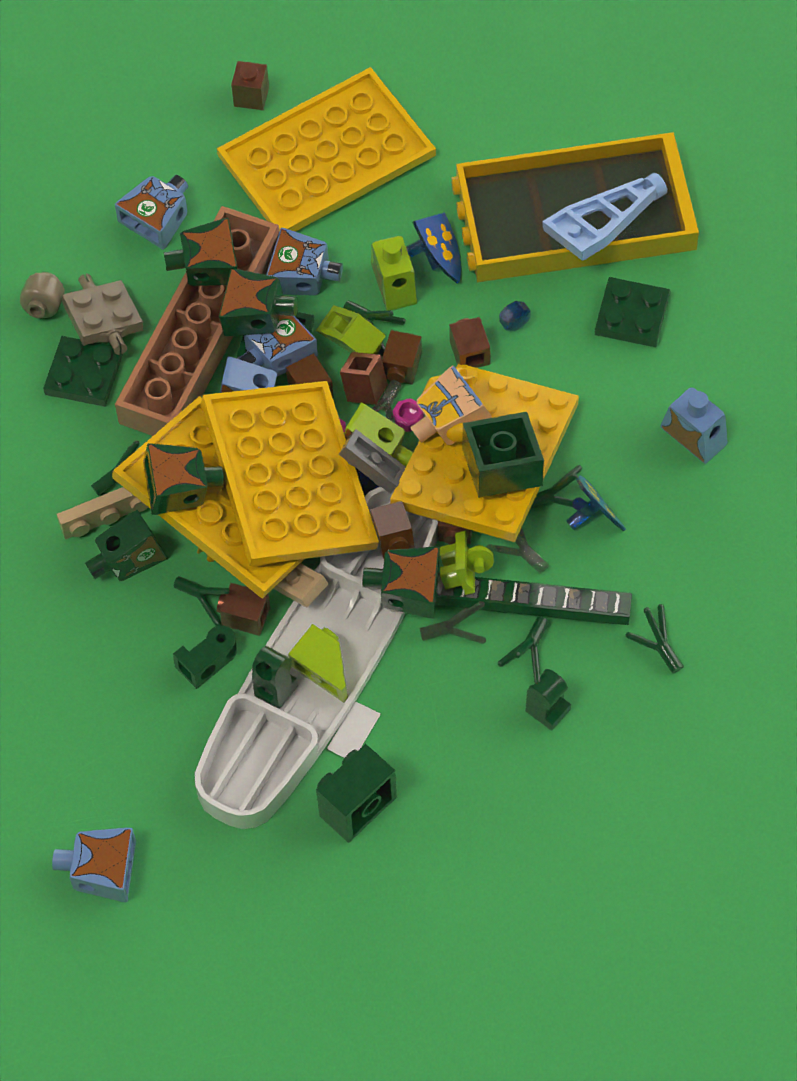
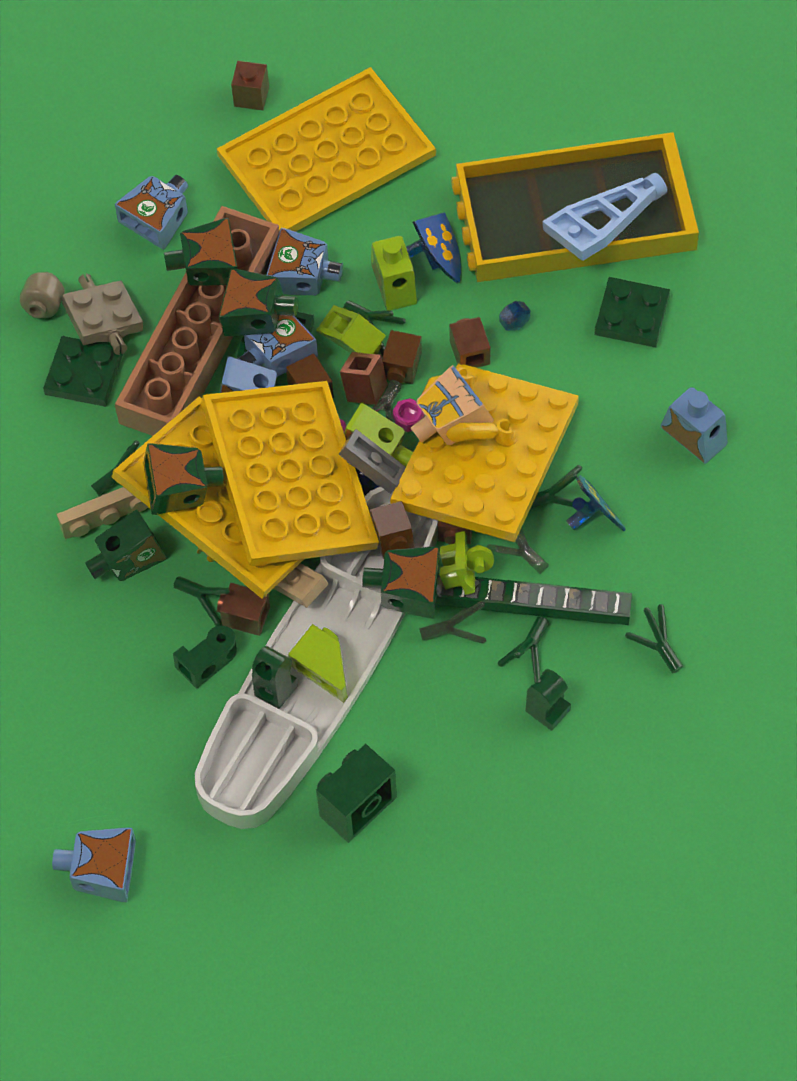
(353, 730): white sticker -> none
(502, 454): dark green brick -> none

